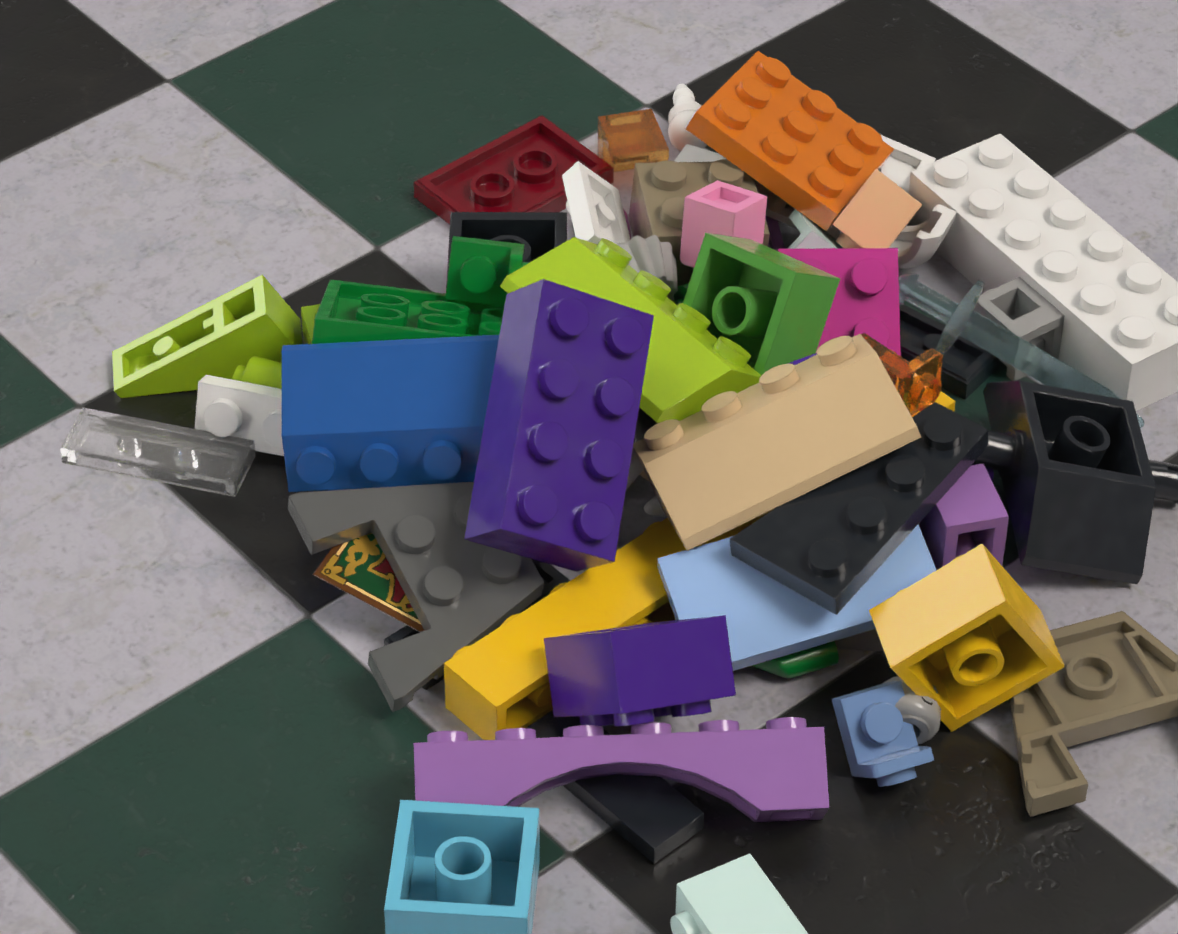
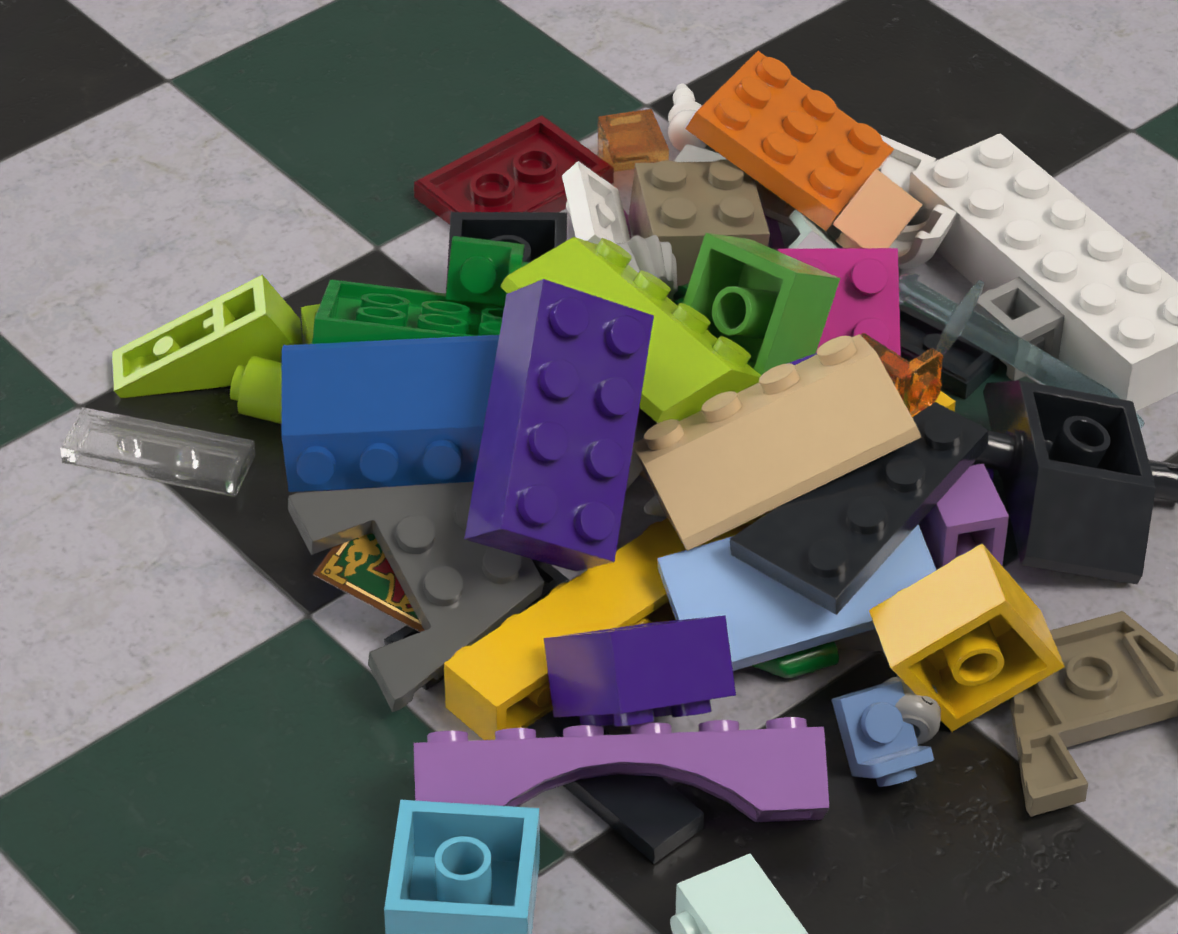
(241, 411): white plate -> none
(721, 211): bright pink panel -> none

